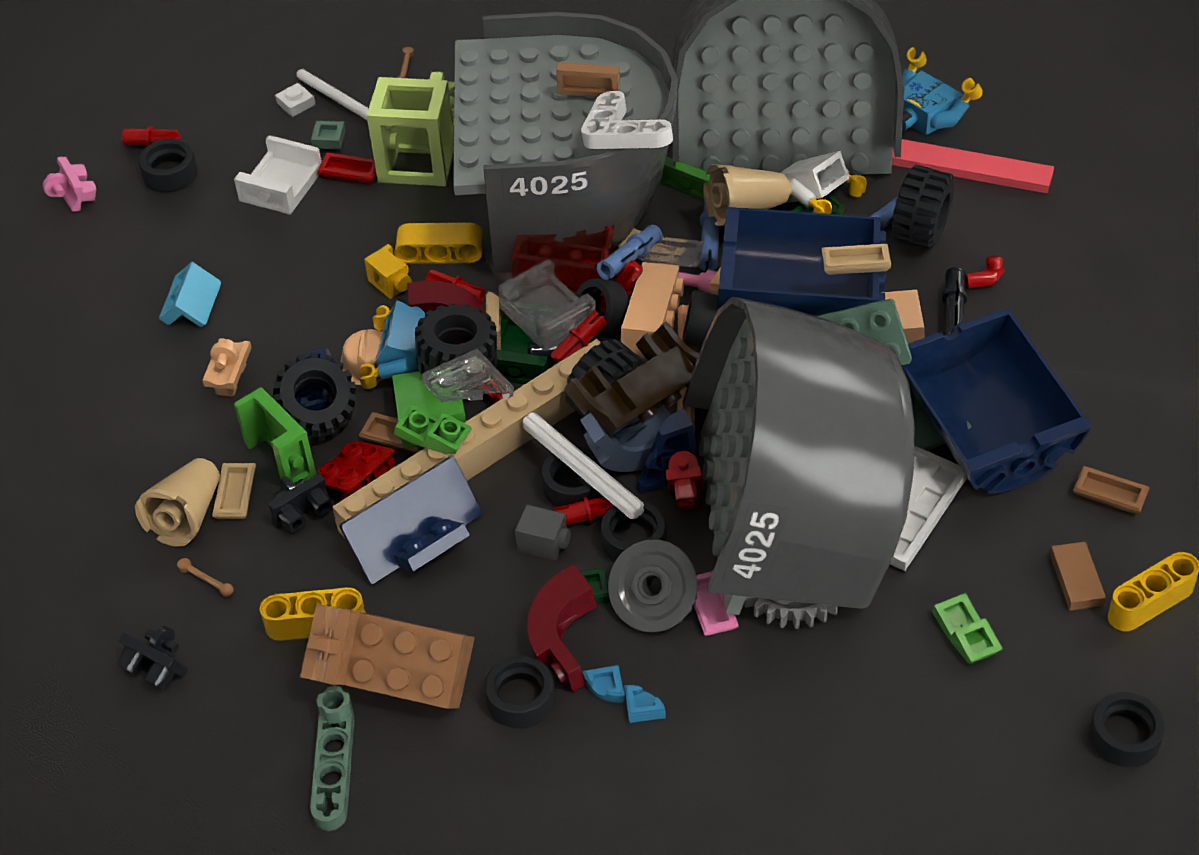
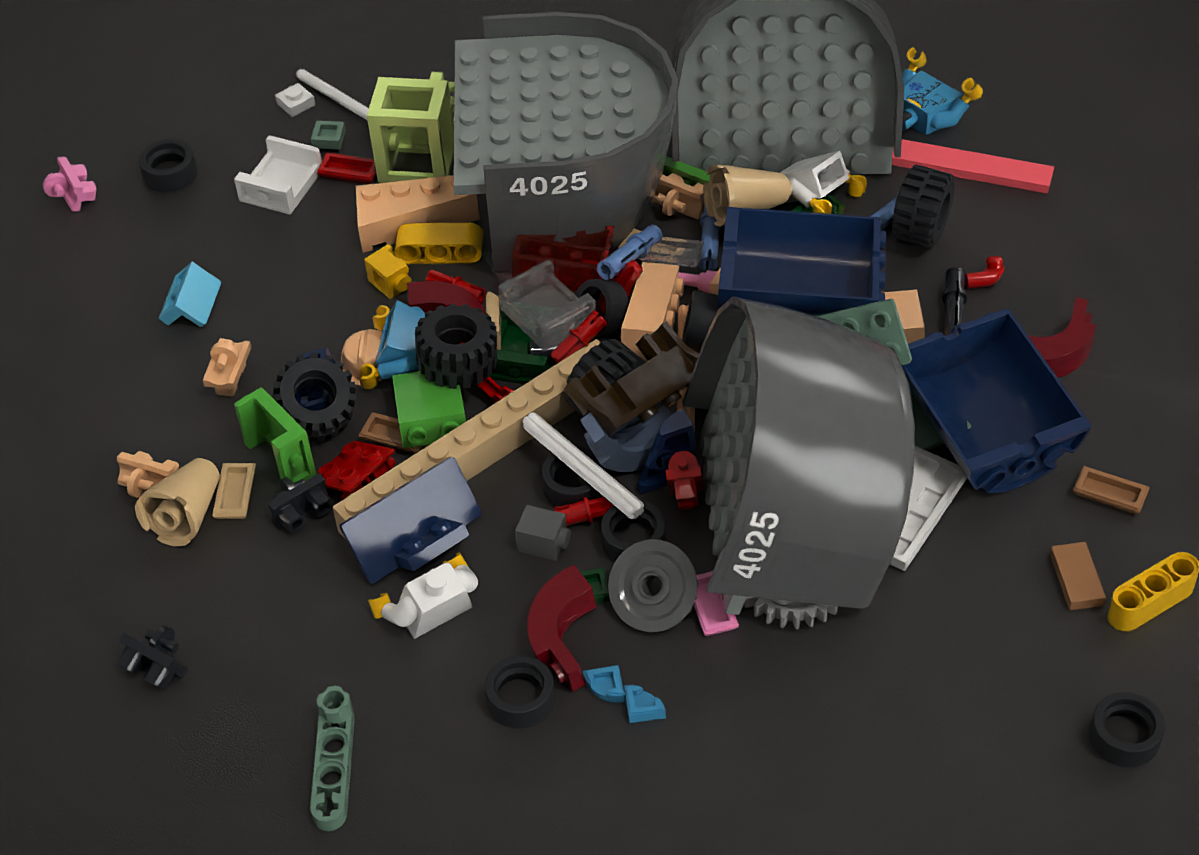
(140, 472): none -> light nougat hips
(147, 136): red axle -> none
(184, 566): medium nougat hinge -> none
(291, 614): yellow beam -> none
(387, 656): medium nougat hinge -> none
(391, 204): none -> light nougat wedge
(407, 53): medium nougat hinge -> none
(430, 598): none -> white torso
(434, 433): bright green slope -> none
(466, 378): clear wing -> none
(586, 79): medium nougat tile -> none
(608, 131): white beam -> none
(679, 197): none -> light nougat hips
(856, 259): tan tile -> none
(965, 630): bright green slope -> none
(1072, 346): none -> dark red arch

